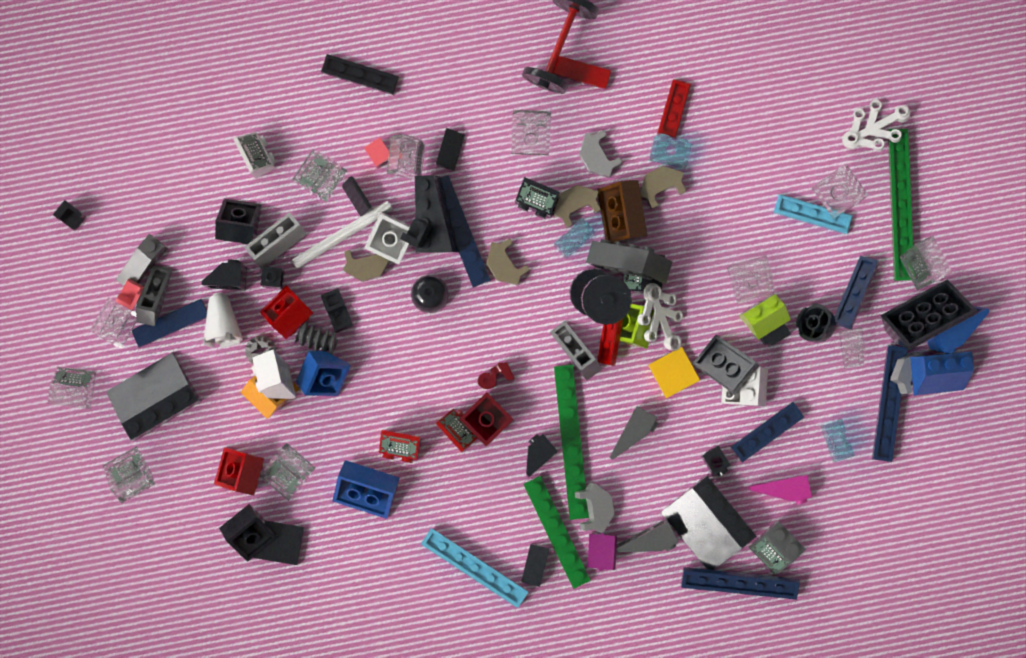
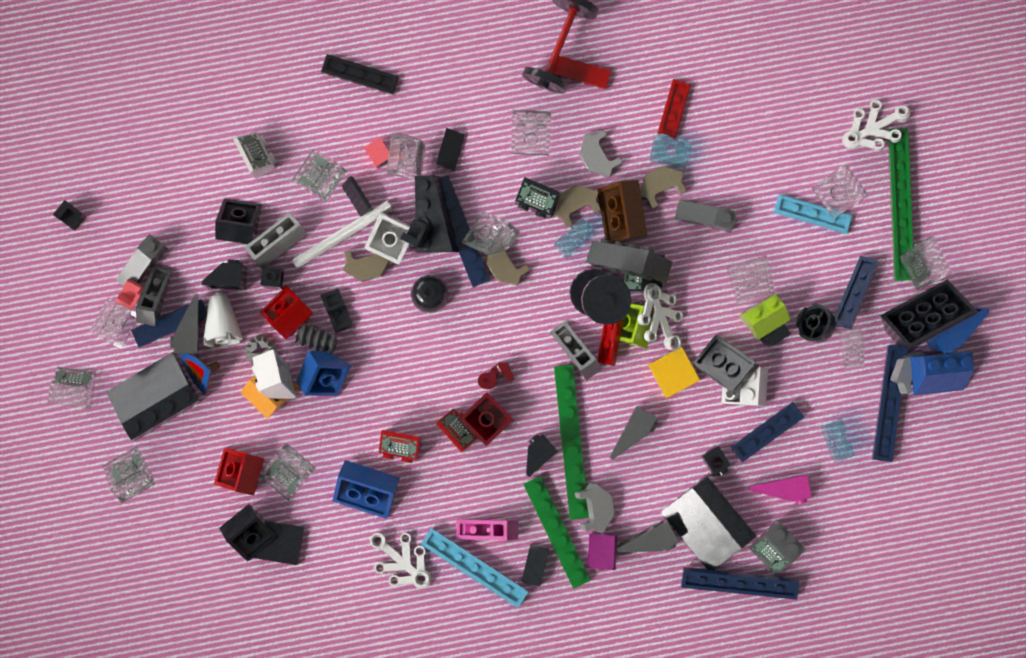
(187, 333): none -> dark grey slope
(198, 370): none -> shield
(403, 563): none -> white plant
(487, 529): none -> dark pink slope
(490, 234): none -> clear slope
(706, 215): none -> dark grey slope

